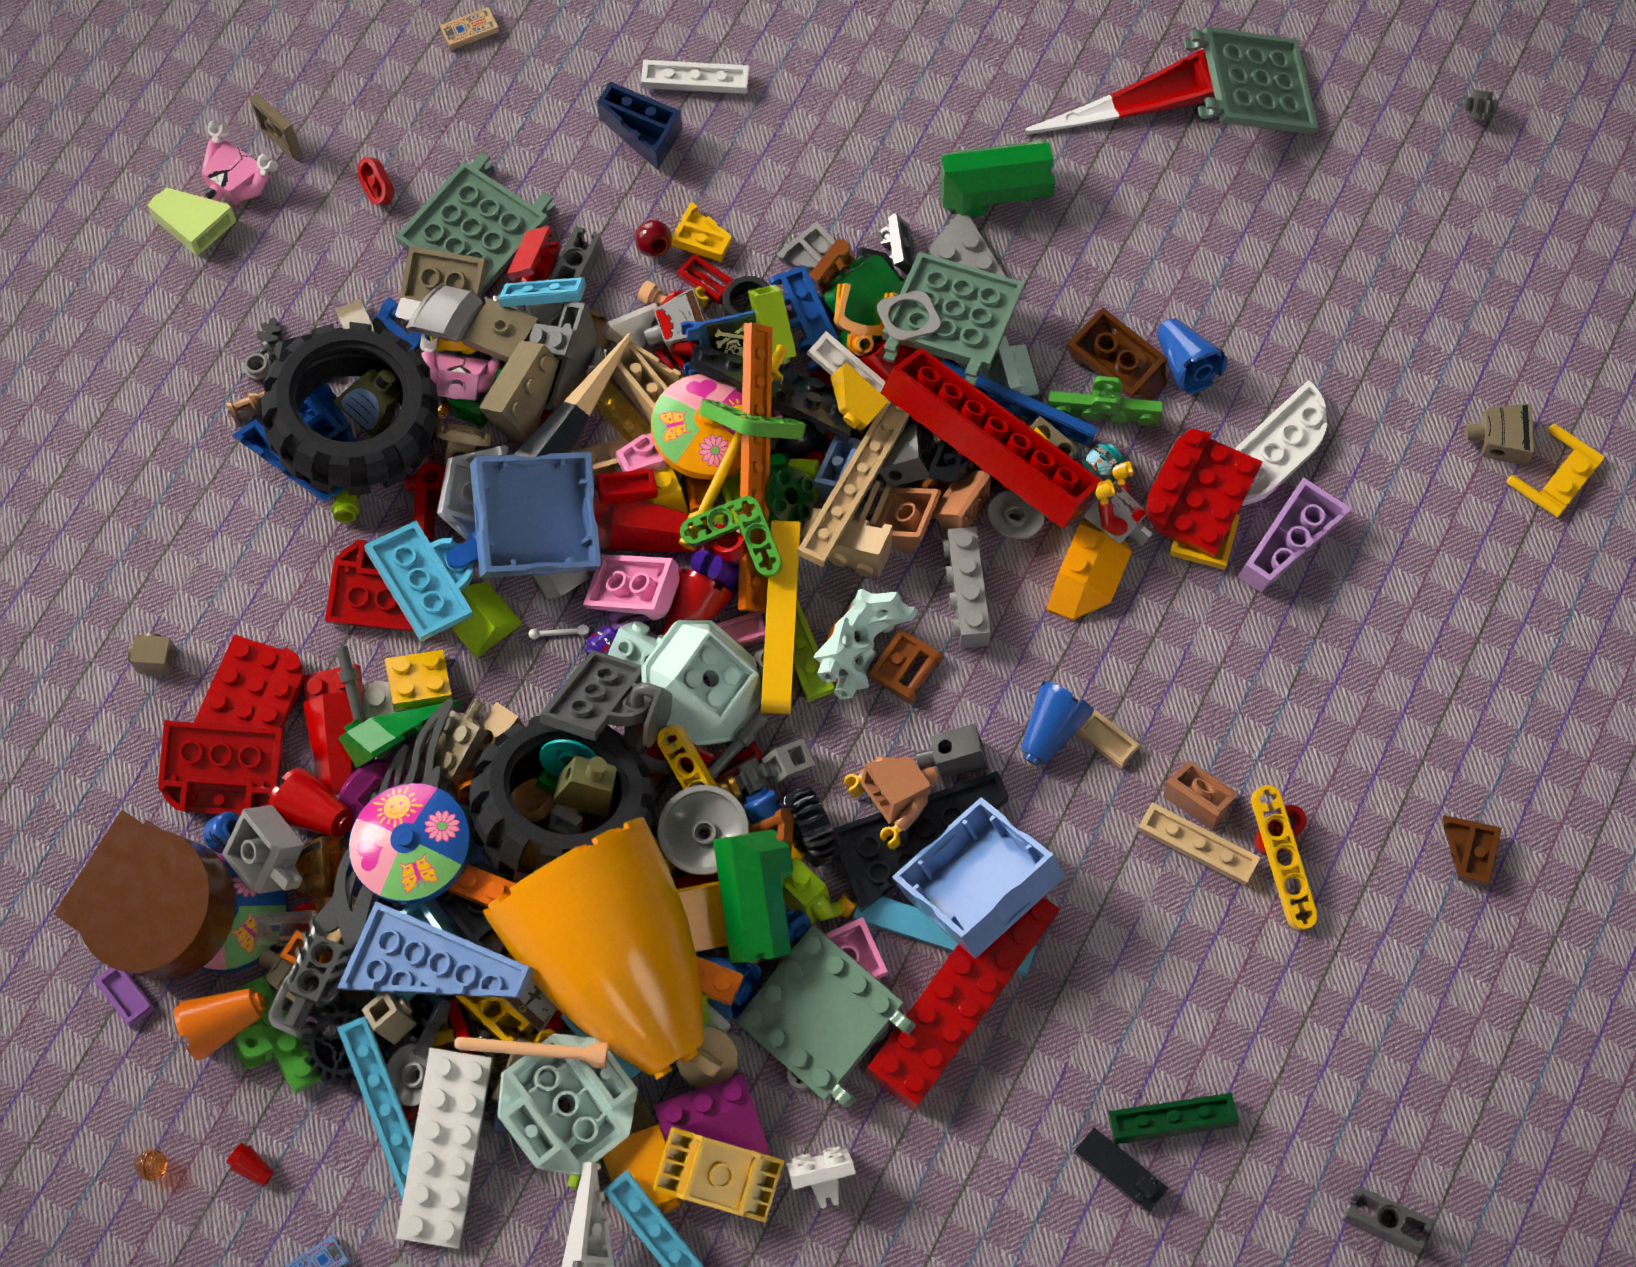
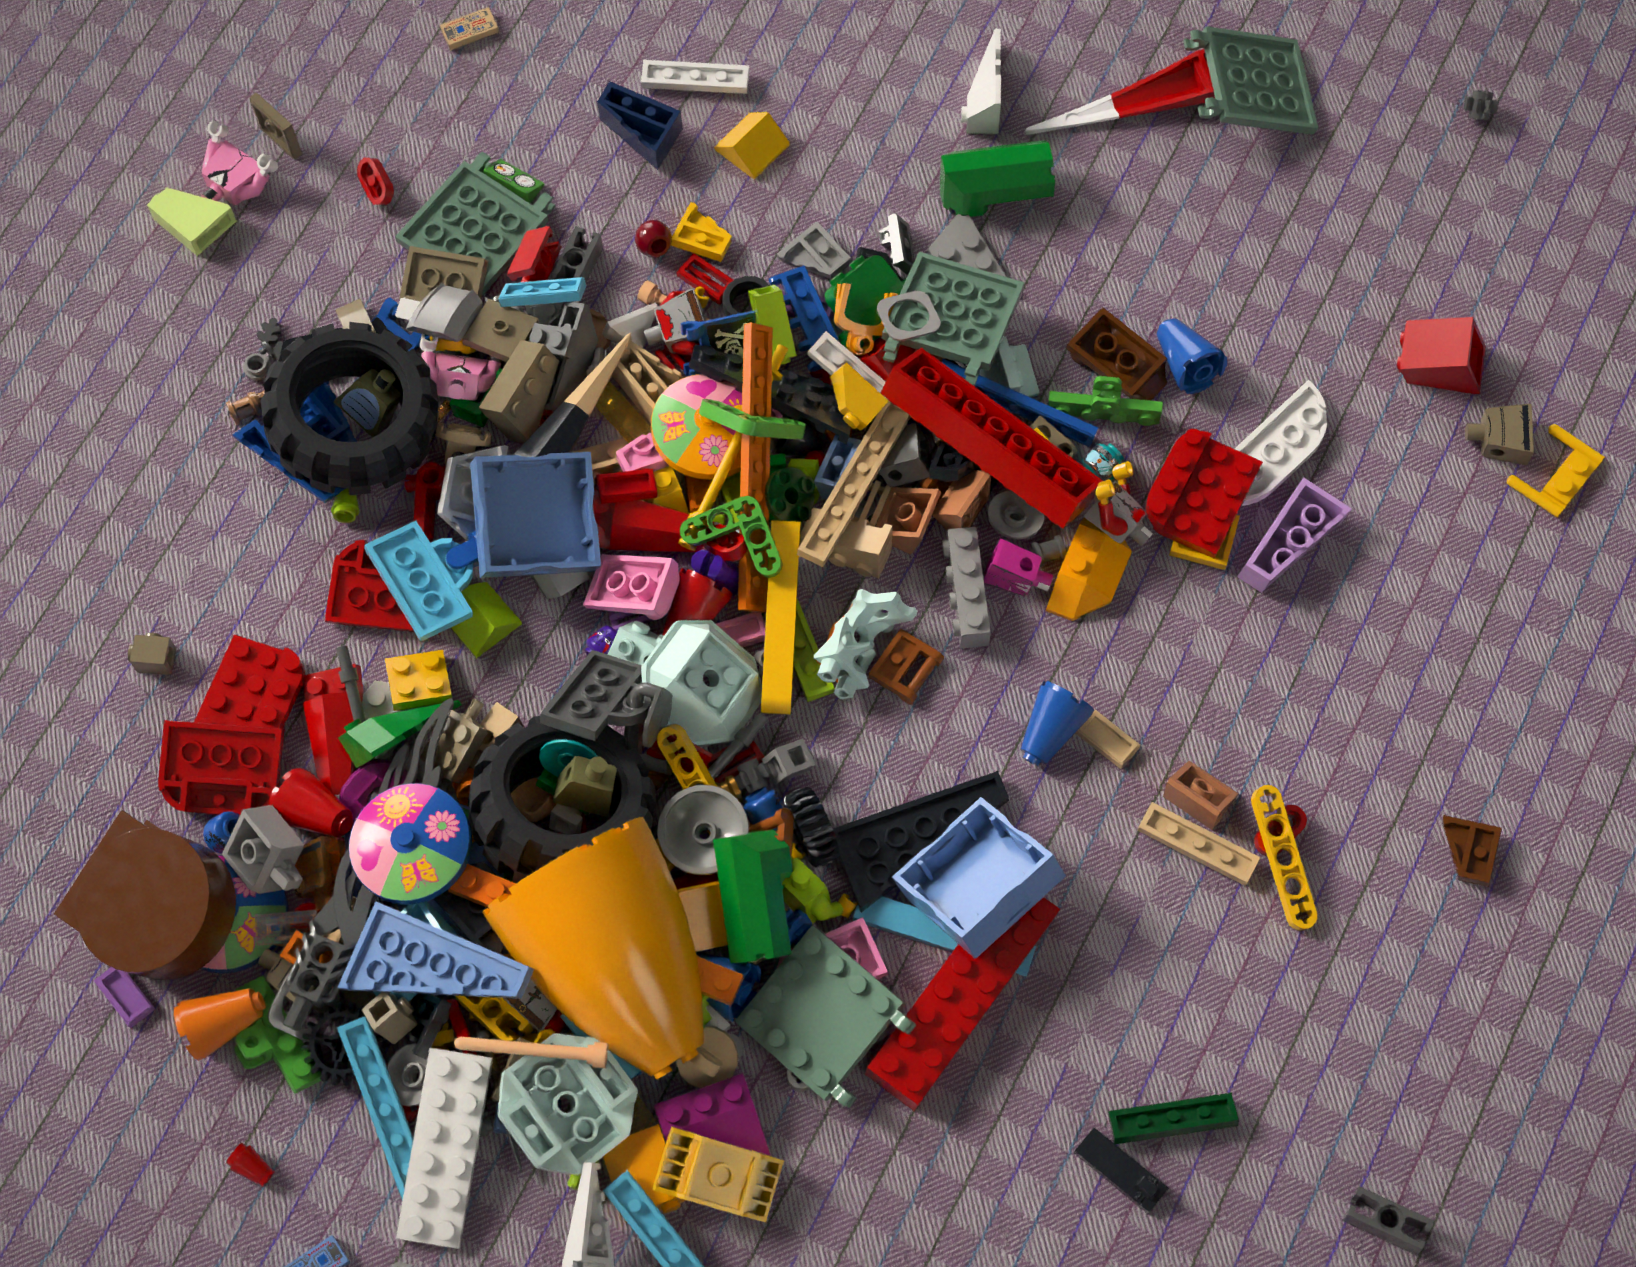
(151, 1165): clear orange plate -> none
(514, 179): none -> slope
(582, 631): white hinge -> none
(753, 143): none -> yellow slope
(821, 1173): white plate -> none
(831, 264): dark orange plate -> none
(896, 789): nougat torso -> none
(955, 752): dark grey torso -> none
(984, 97): none -> white wedge
(1015, 569): none -> dark pink torso
(1050, 550): none -> dark grey bush
(1443, 354): none -> slope

